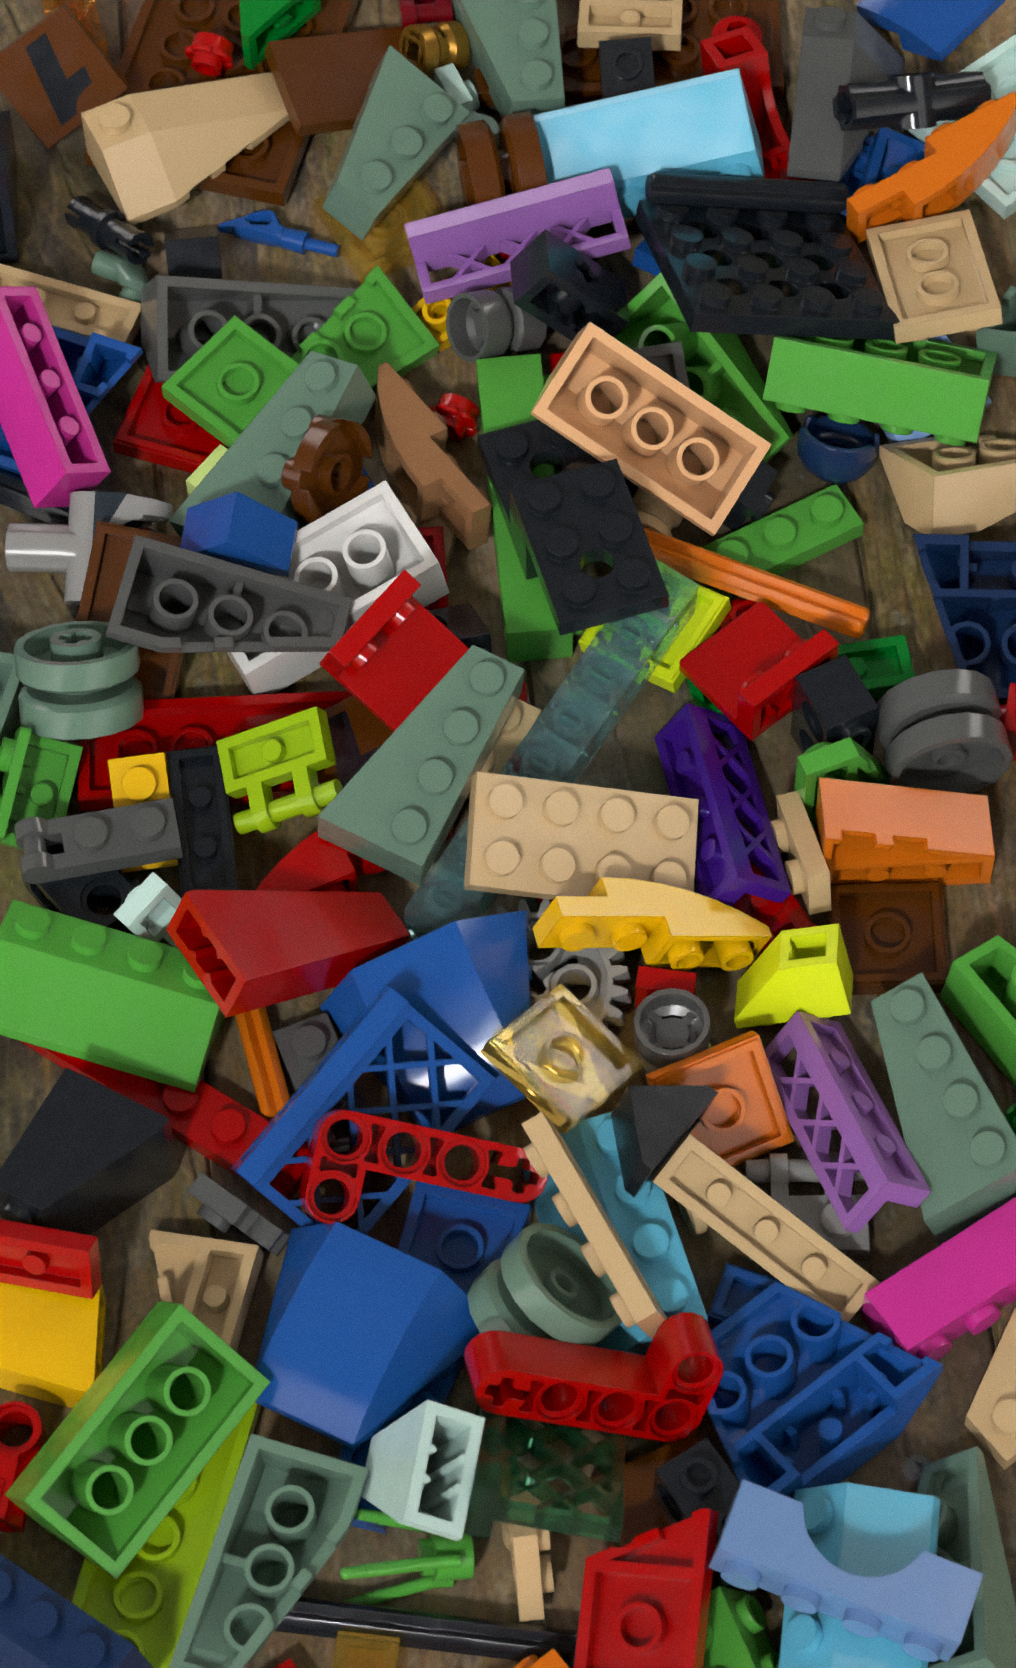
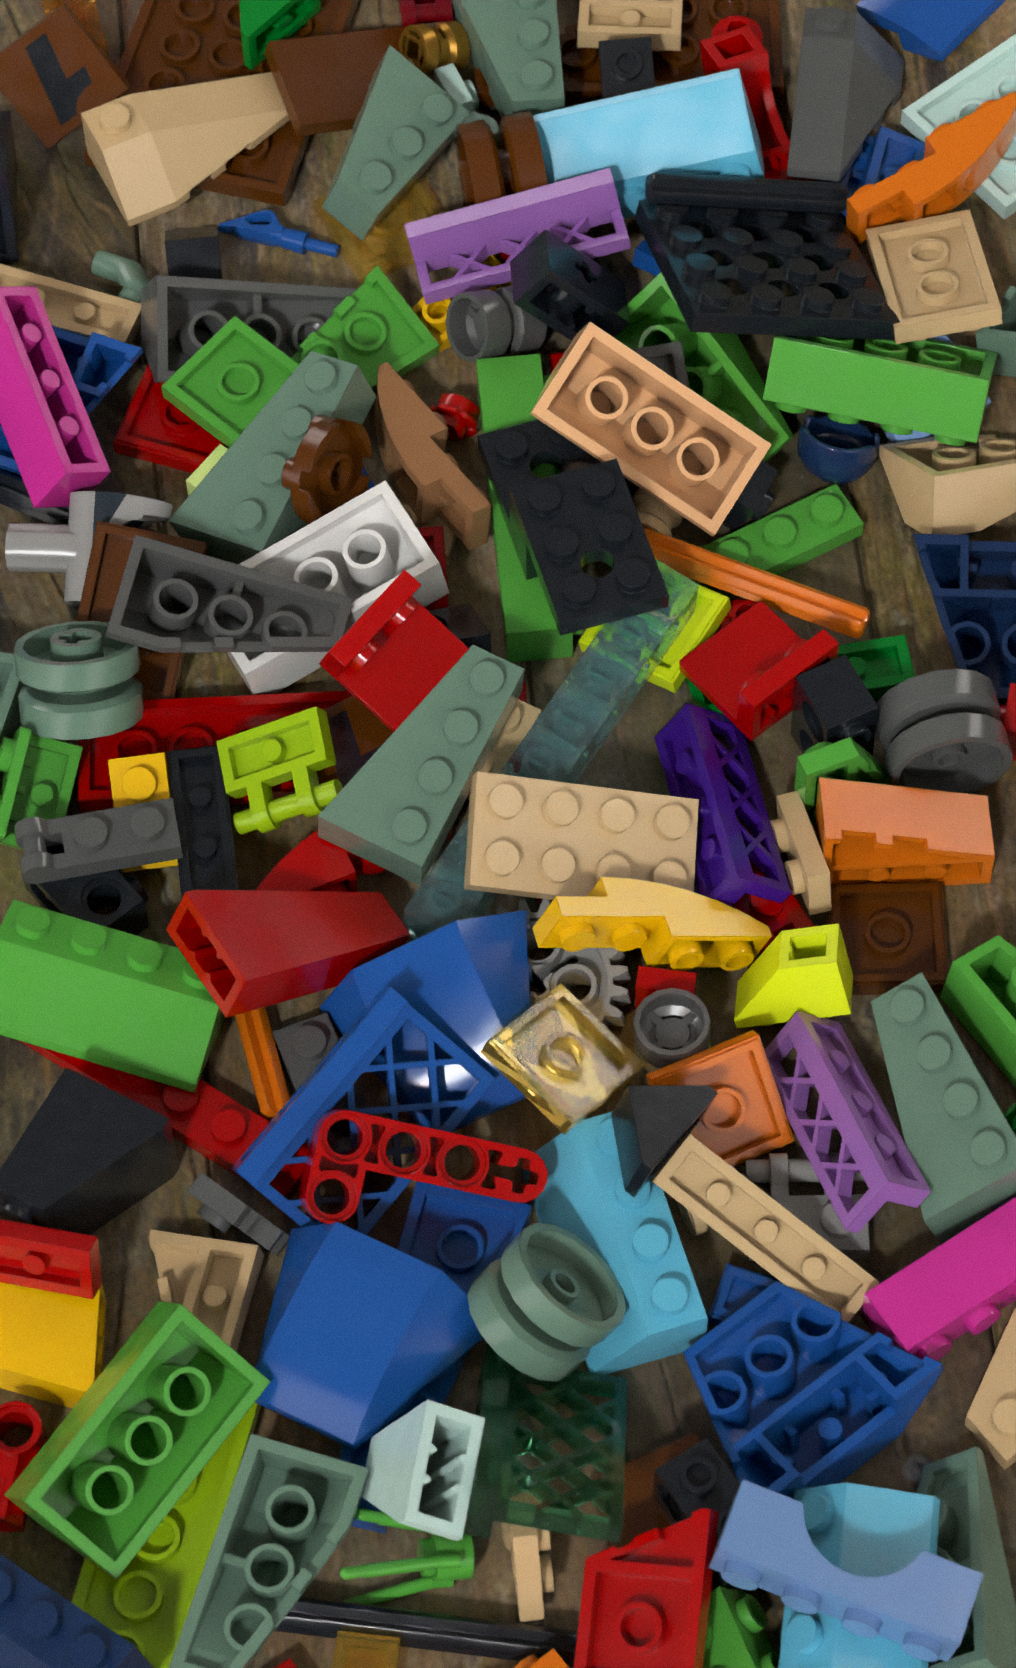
(109, 230): black pin -> none
(150, 909): light aqua plate -> none
(210, 54): red plate -> none
(241, 533): blue slope -> none
(580, 1206): tan plate -> none
(601, 1388): red beam -> none
(910, 100): black piece -> none

